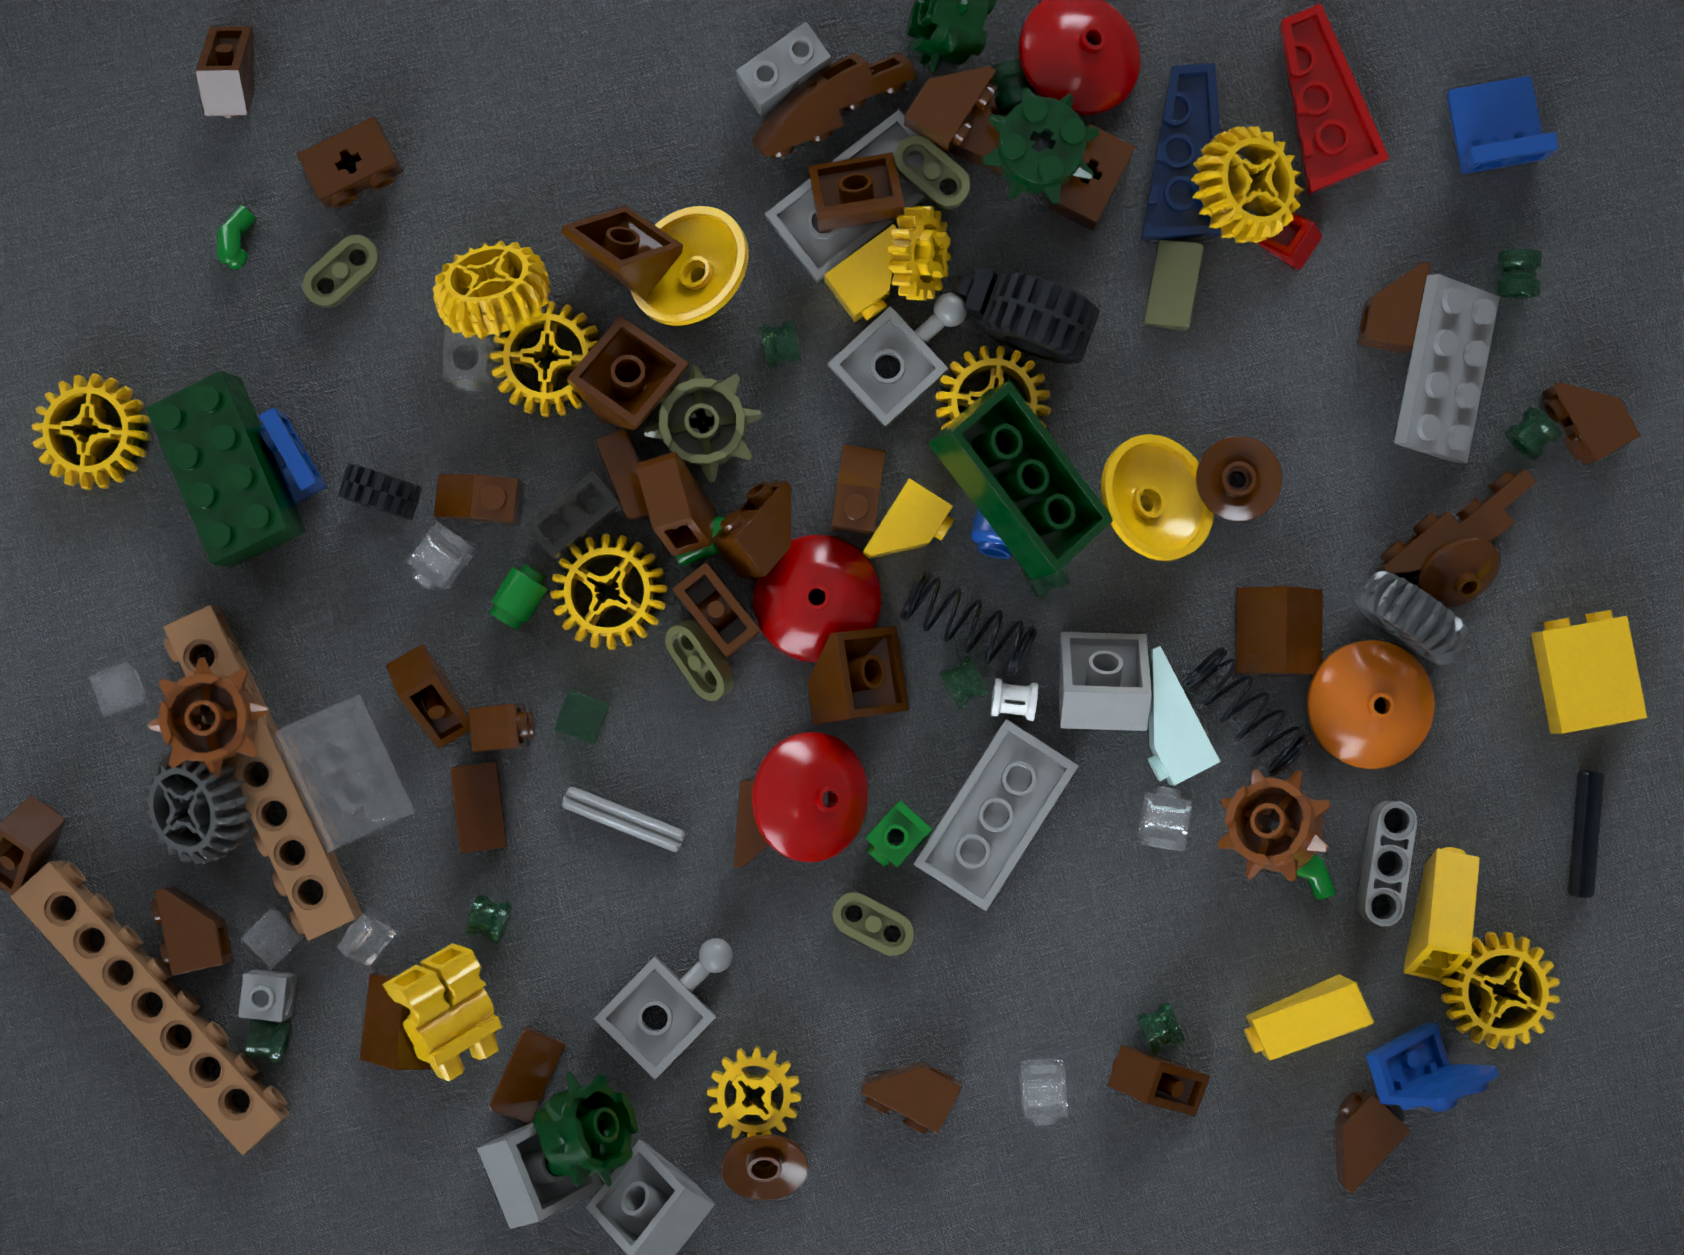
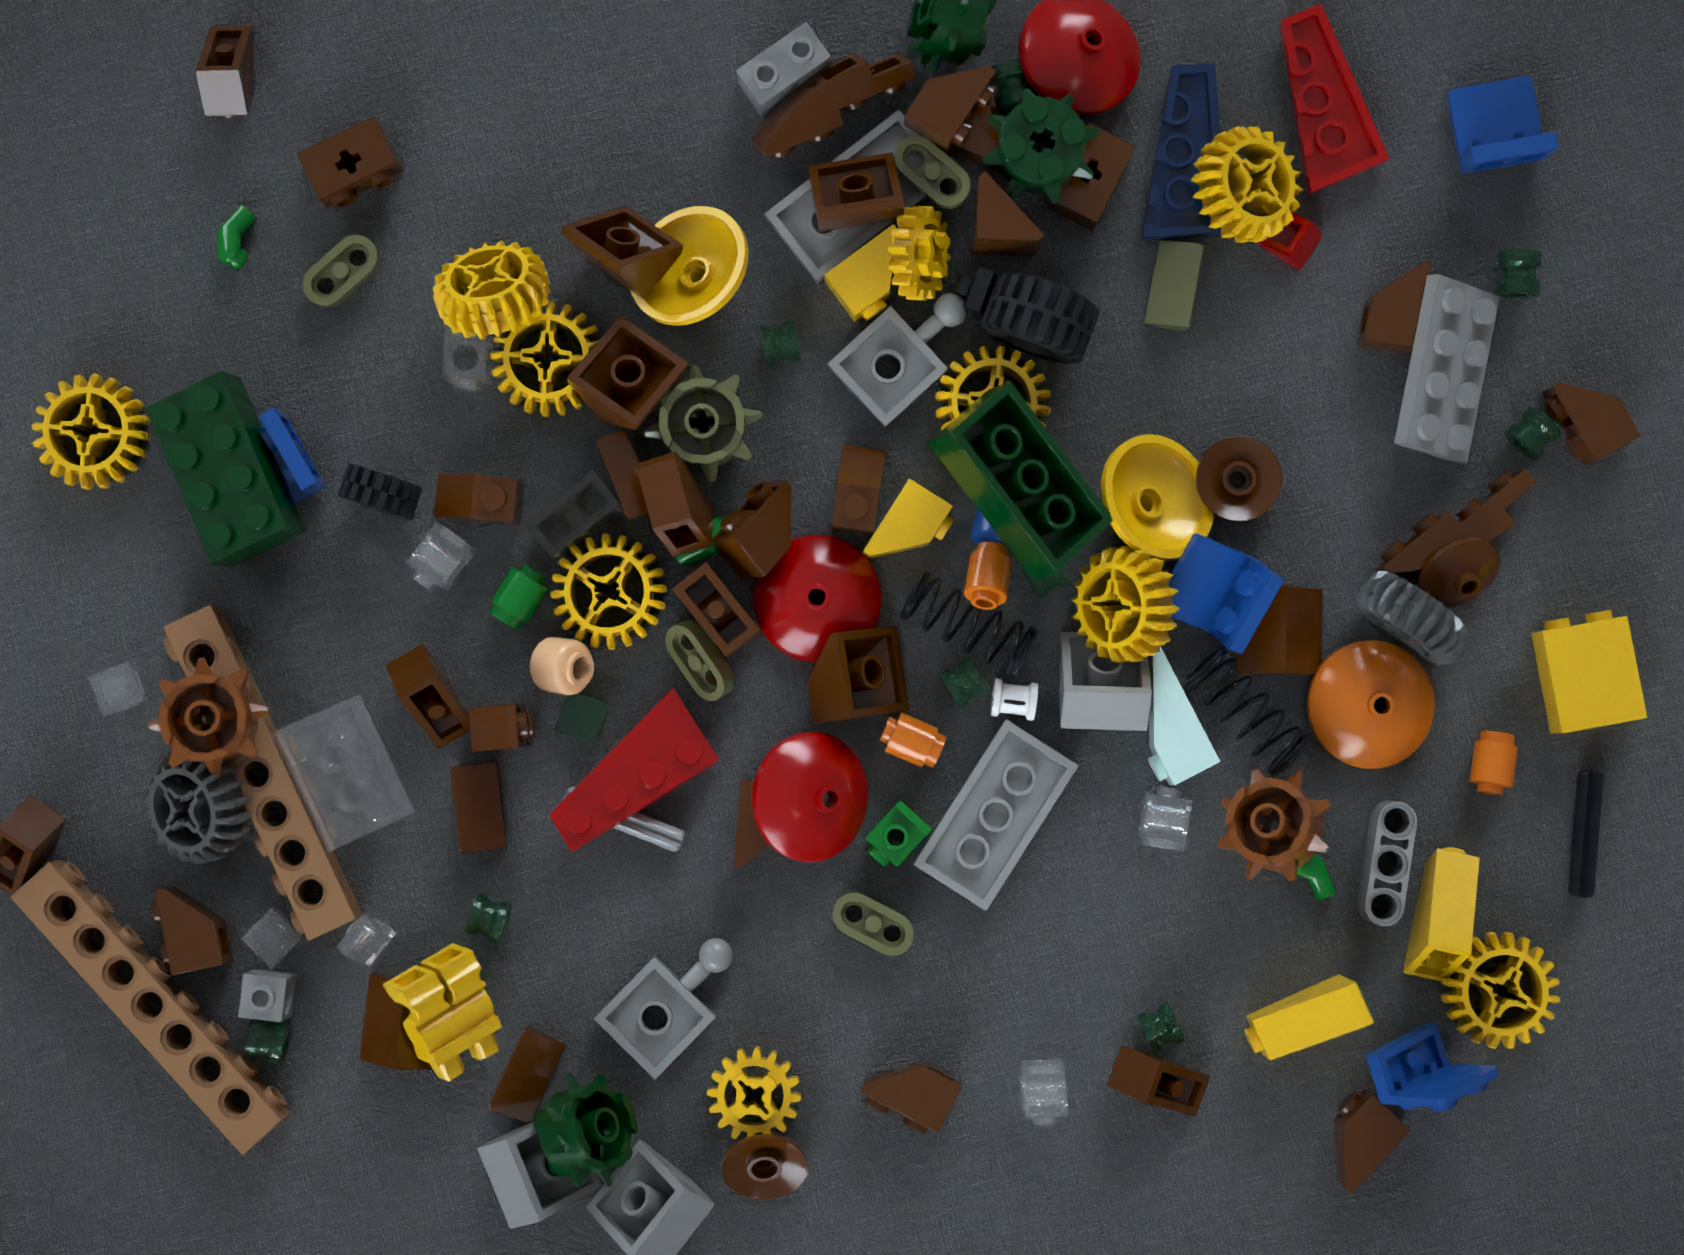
(561, 665): none -> light nougat head
(640, 769): none -> red wing
(913, 740): none -> orange brick
(988, 575): none -> orange brick
(1000, 224): none -> reddish brown slope
(1111, 626): none -> yellow gear
(1222, 591): none -> blue bracket
(1493, 762): none -> orange brick

